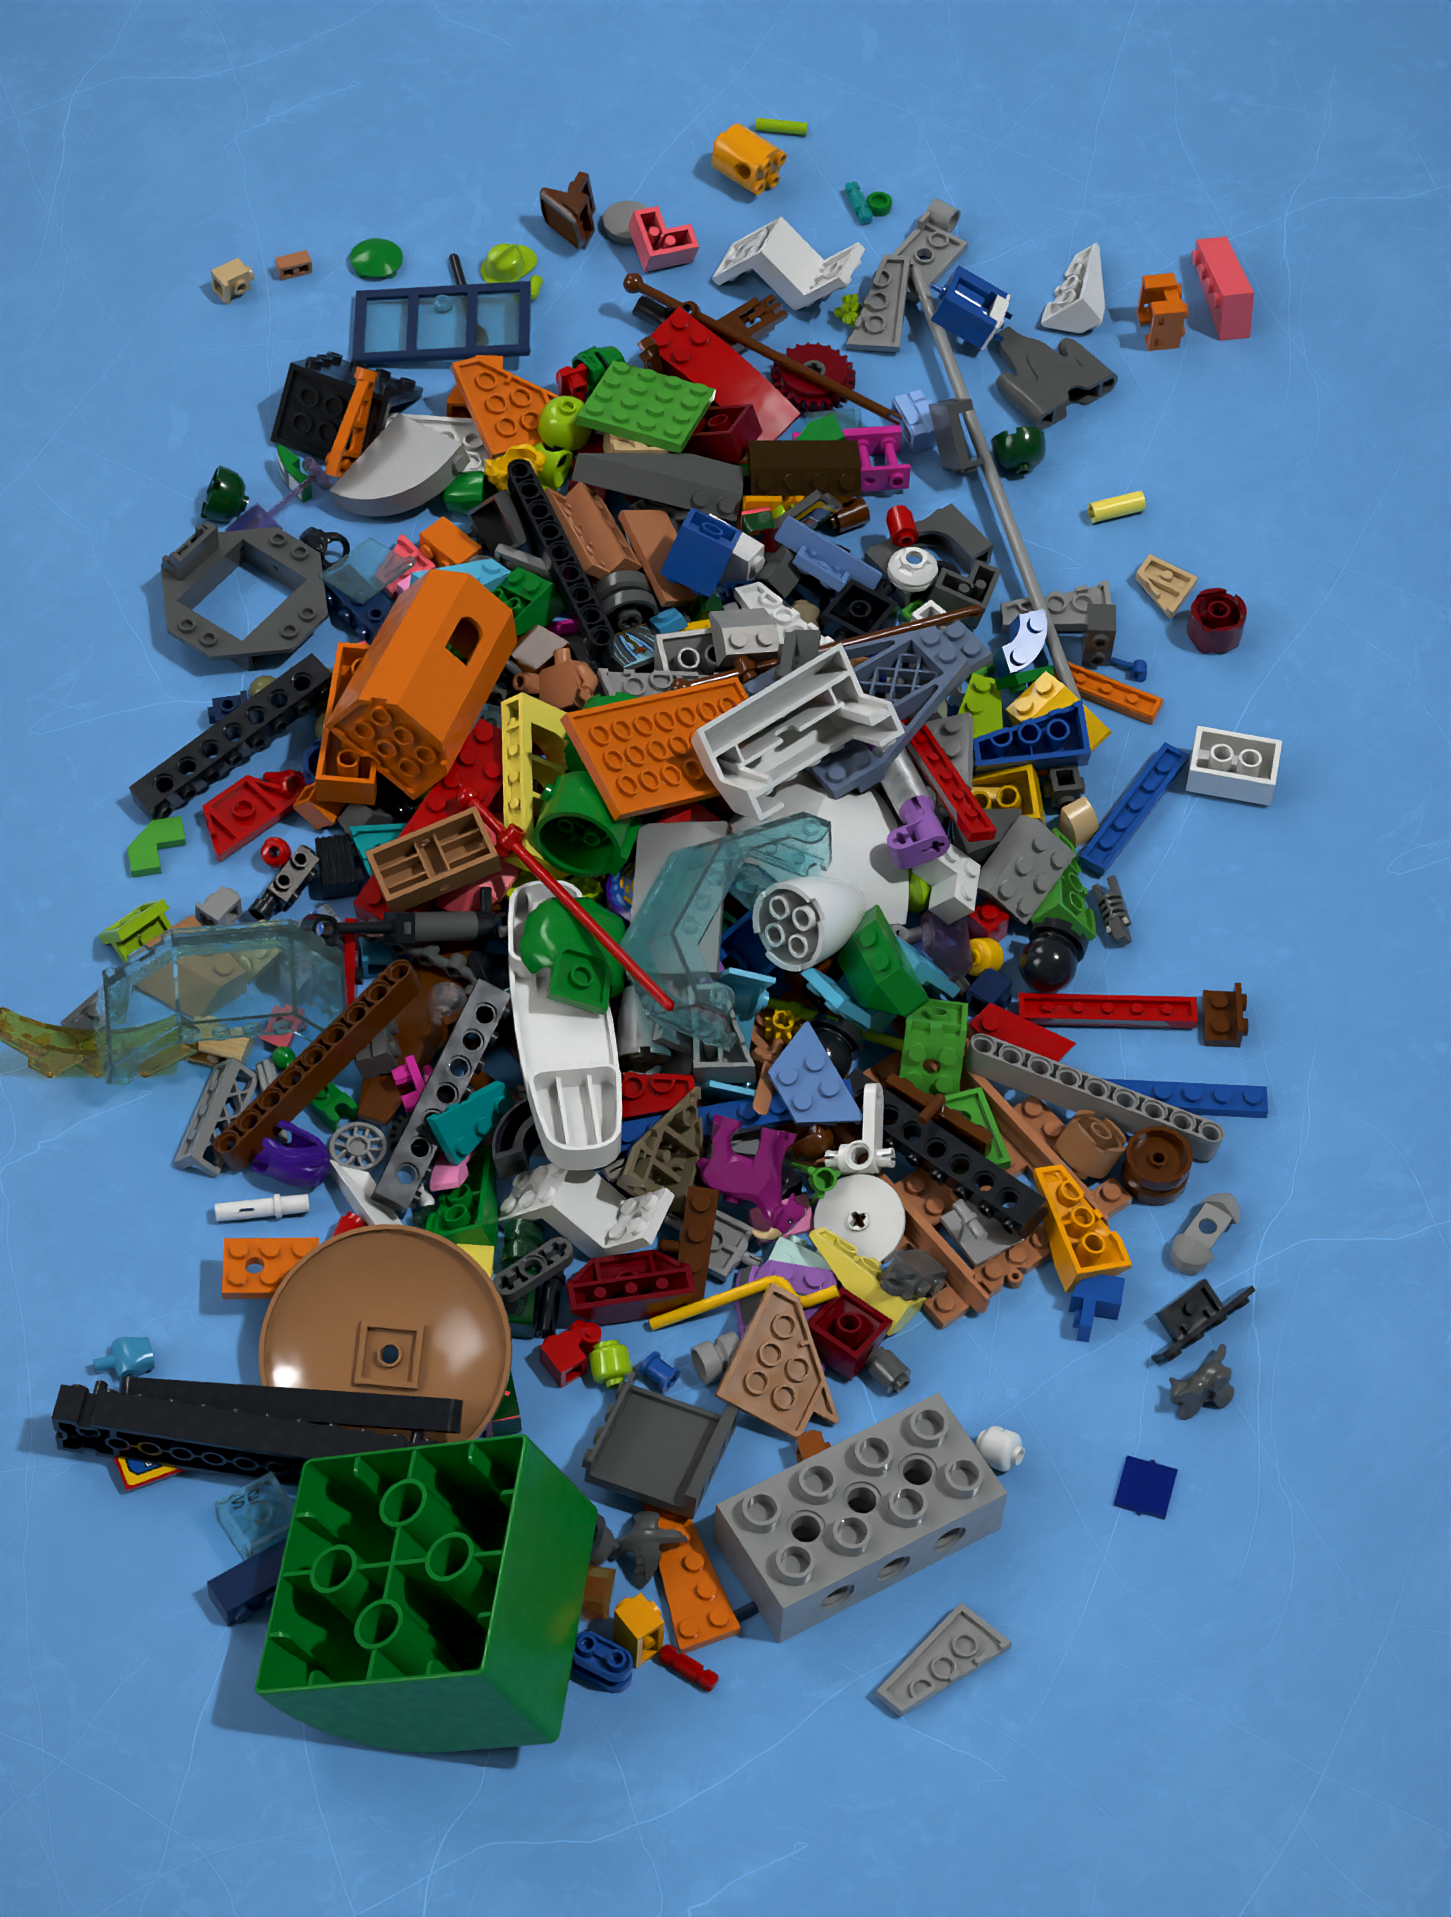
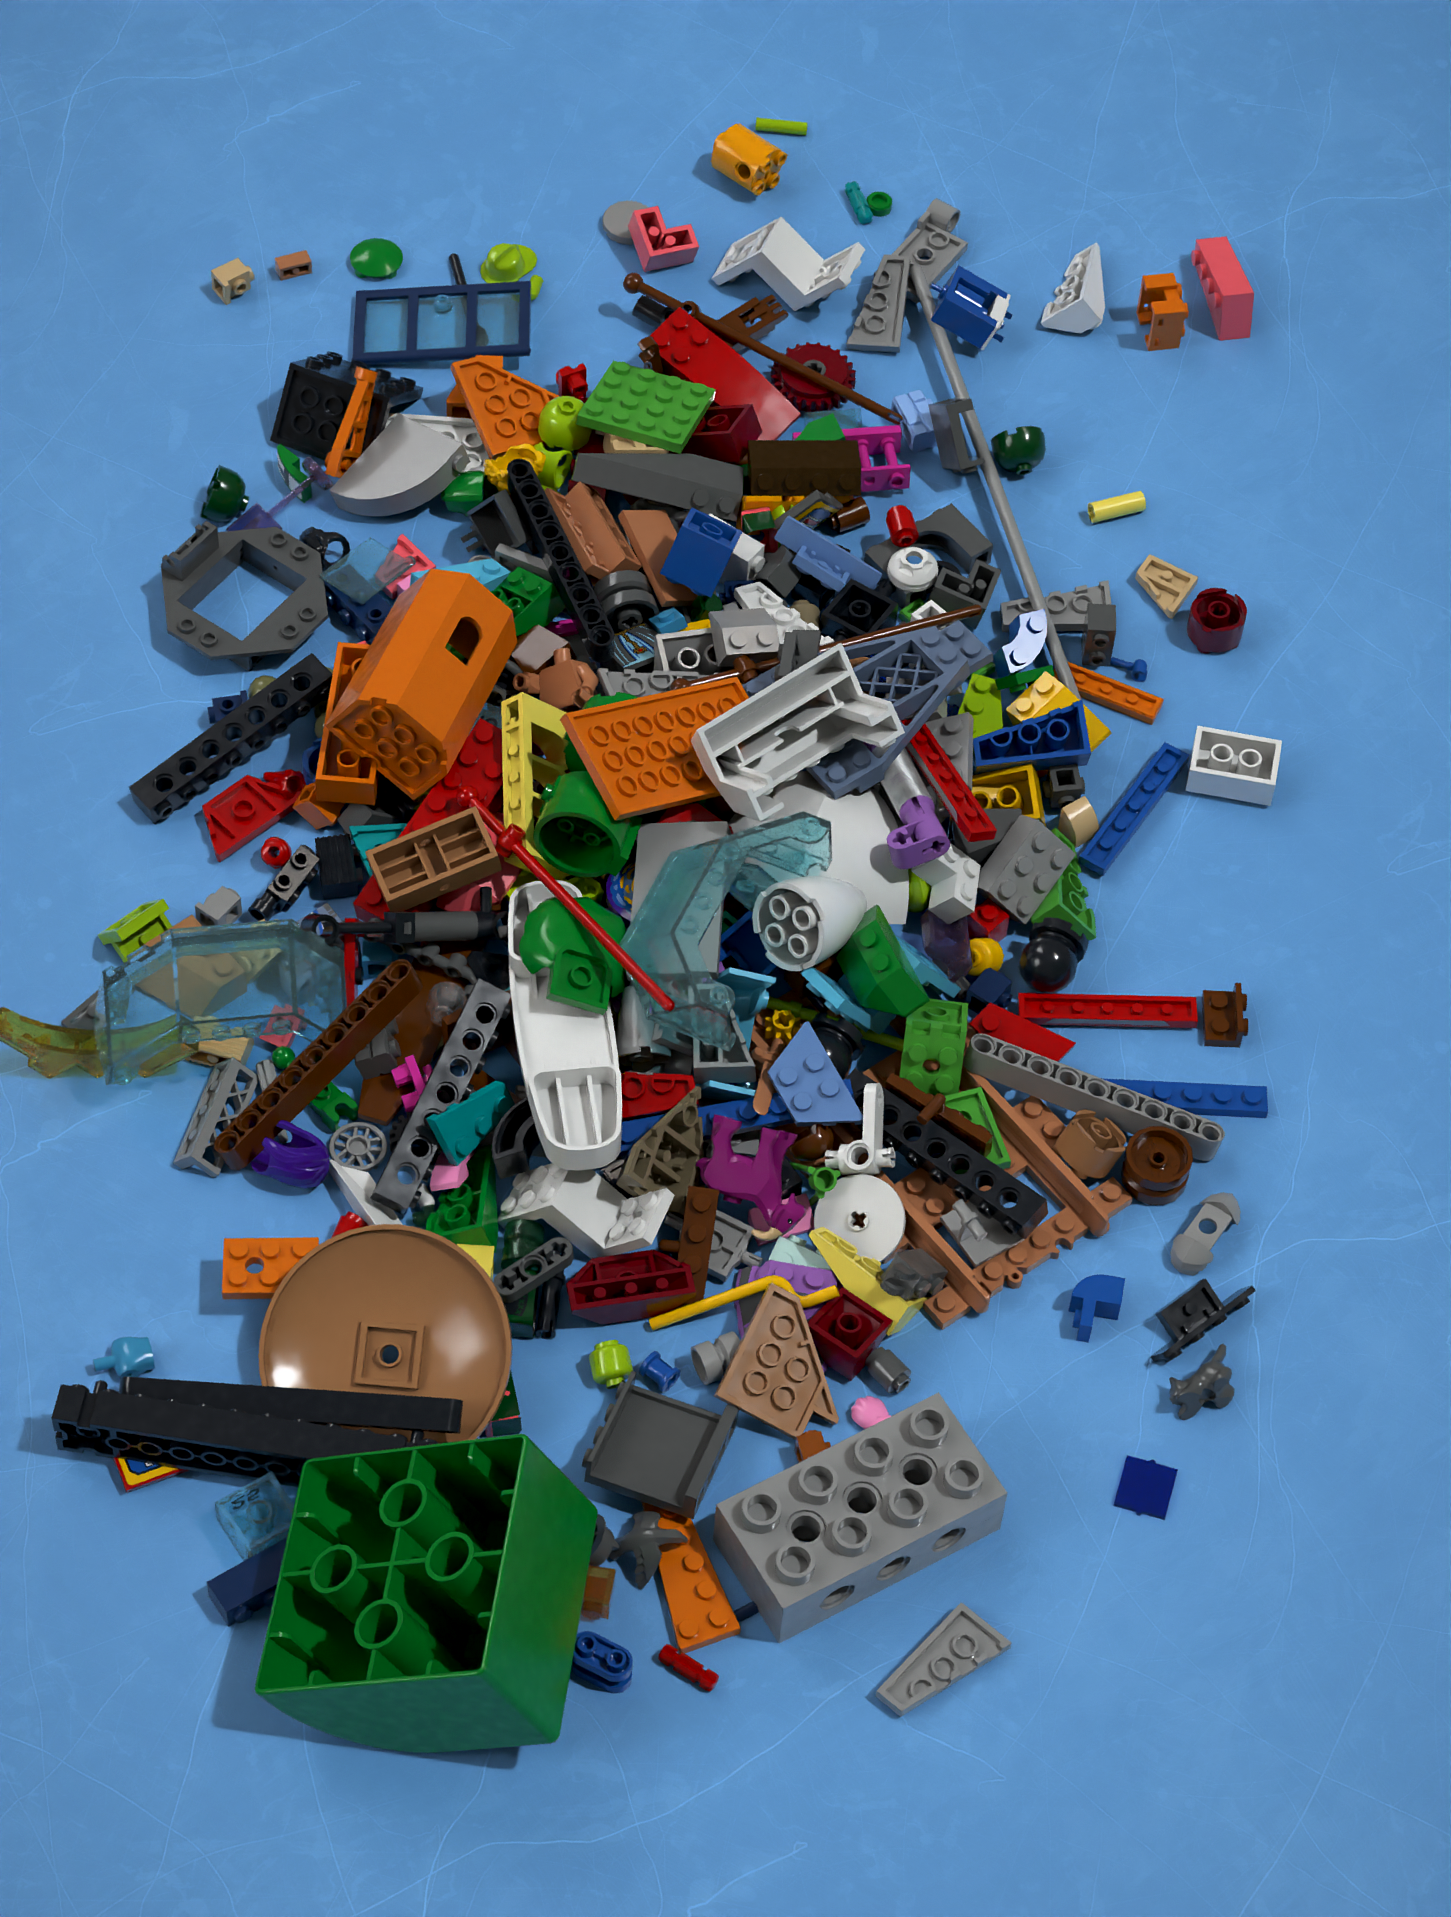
(157, 835): bright green tile -> none
(262, 1207): white pin -> none
(447, 544): orange brick -> none
(564, 1355): red brick -> none
(570, 211): reddish brown piece -> none
(597, 362): green helmet -> none
(639, 1628): light orange brick -> none
(849, 309): lime plant -> none
(869, 1411): none -> bright pink animal
(908, 935): light grey arm -> none
(1000, 1448): white head -> none
(1048, 380): dark grey rock -> none
(1076, 1233): light orange wedge -> none
(1114, 911): dark grey hinge -> none

